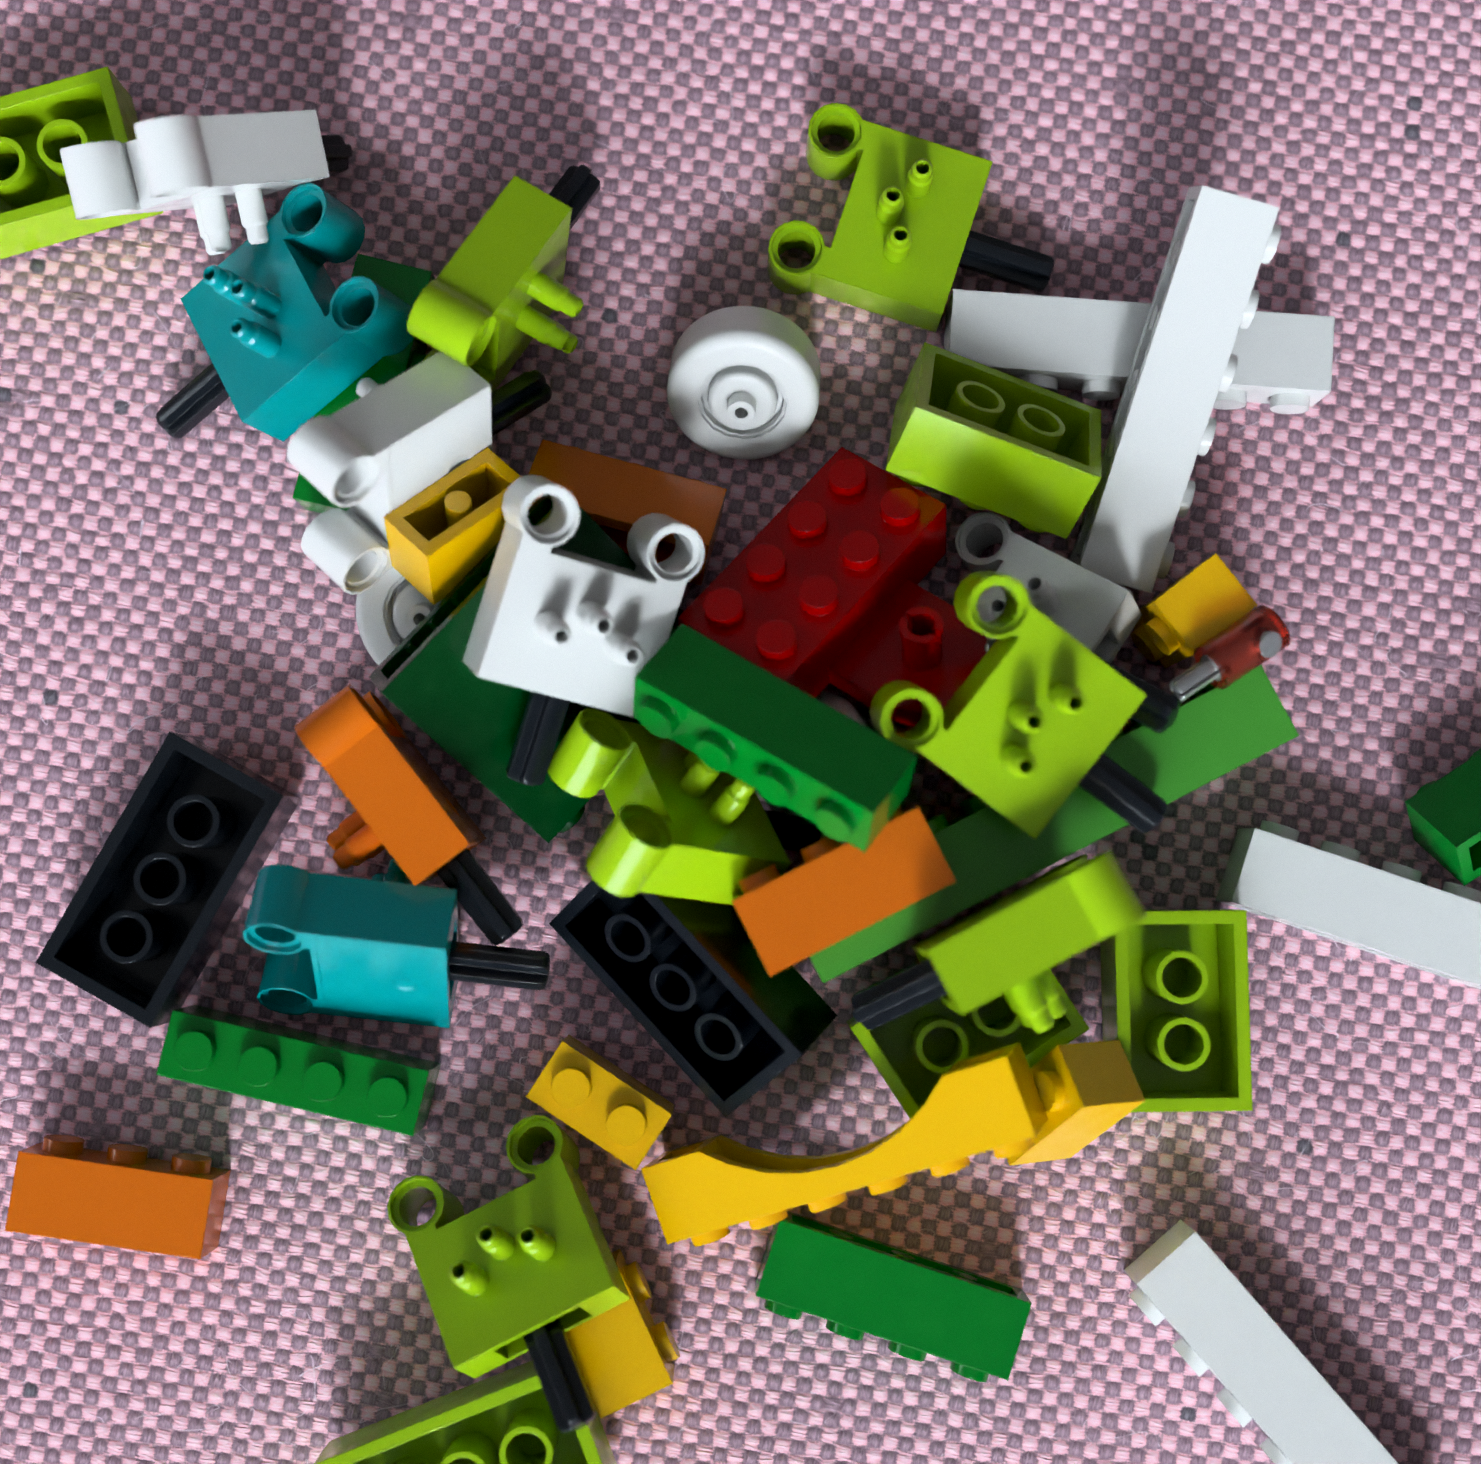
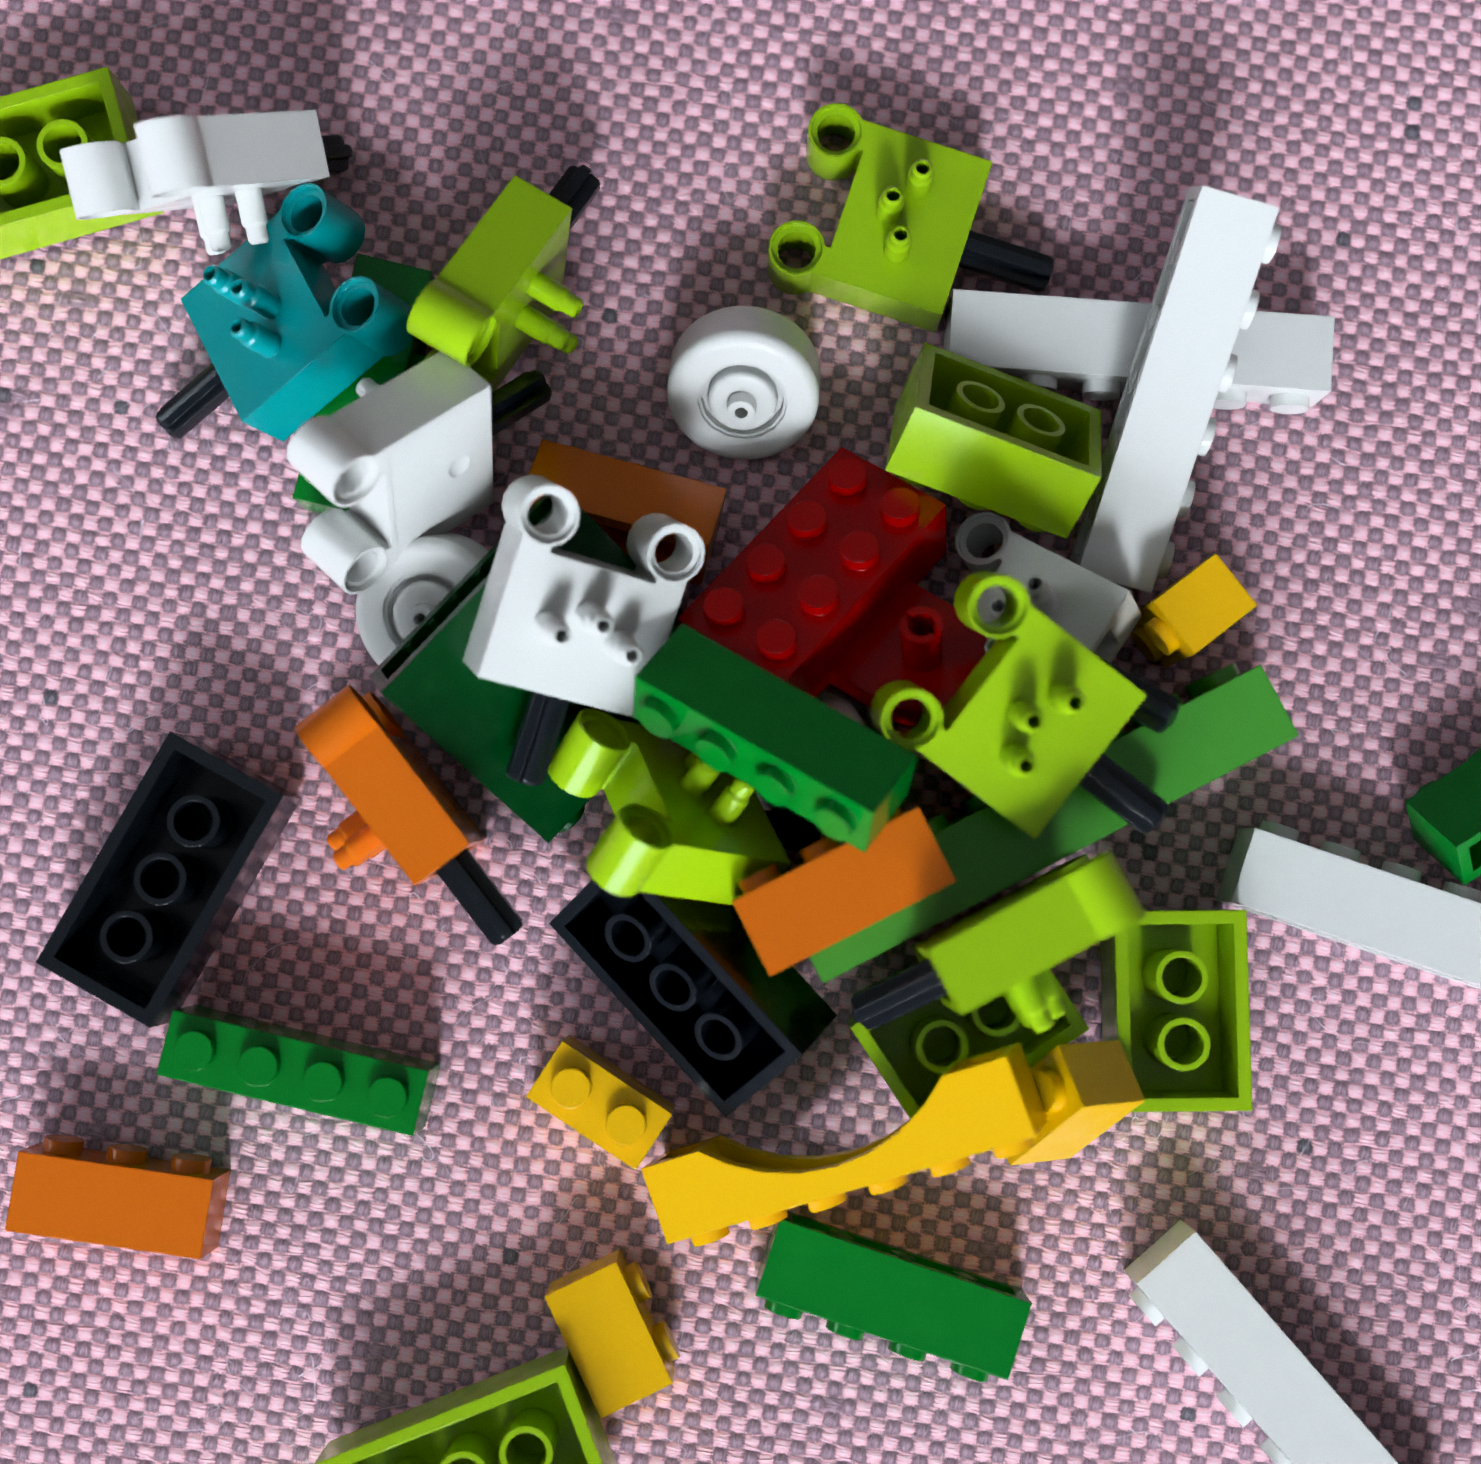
(371, 947): teal piece -> none
(460, 517): yellow brick -> none
(516, 1268): lime piece -> none
(1233, 652): clear red piece -> none

